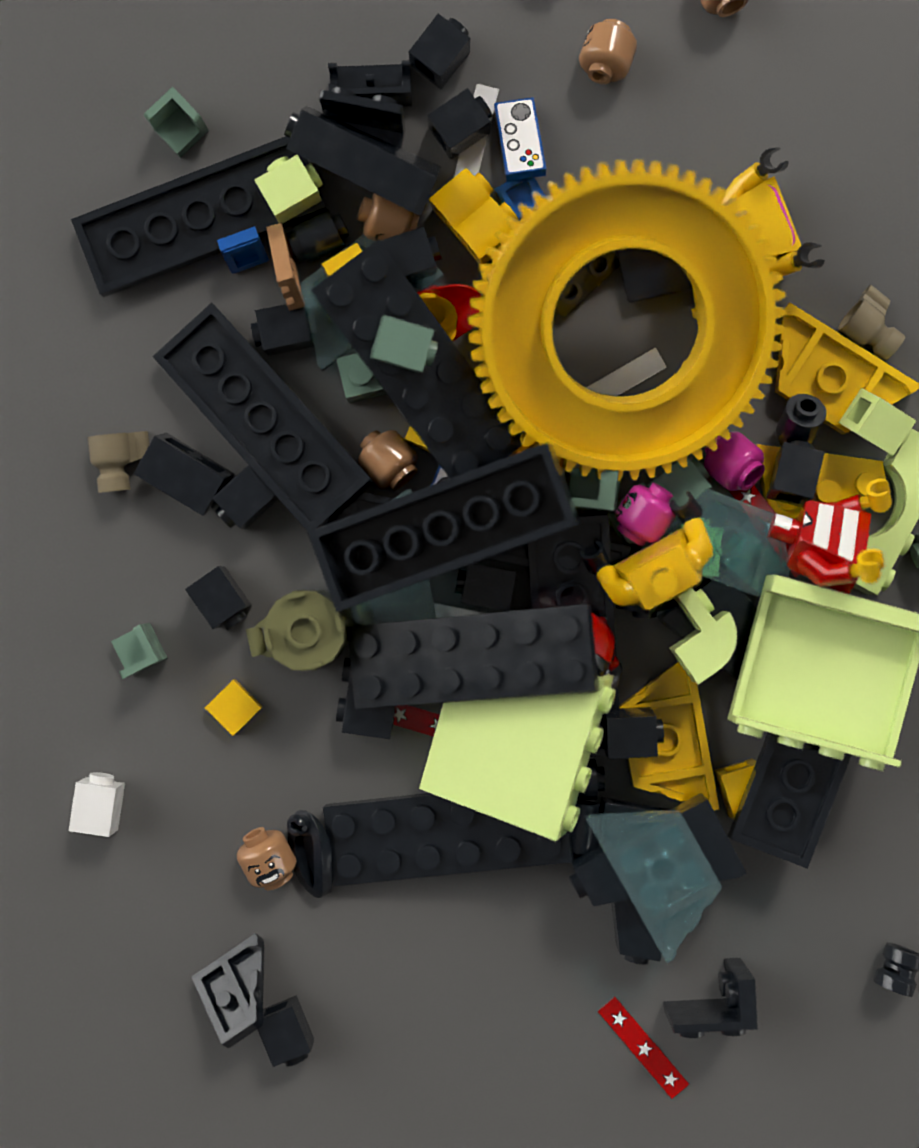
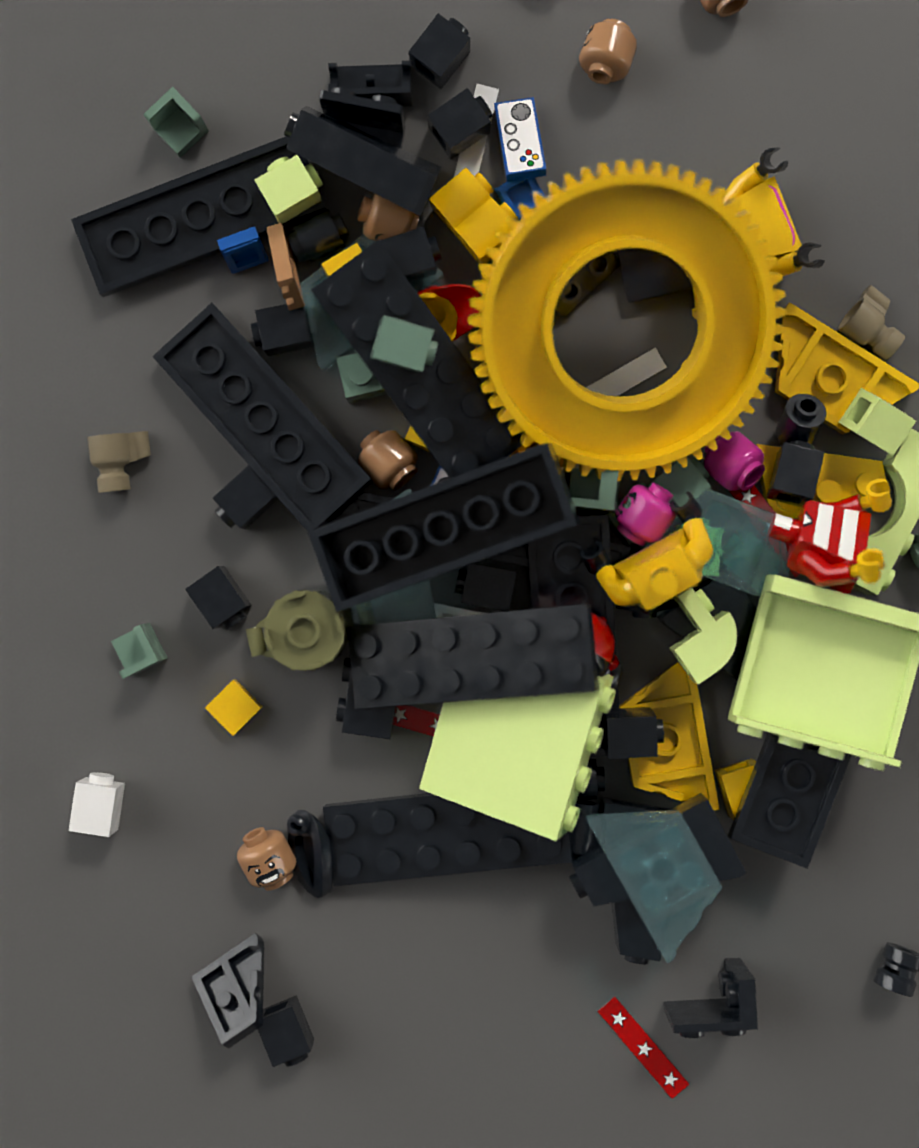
(182, 473): black hinge -> none

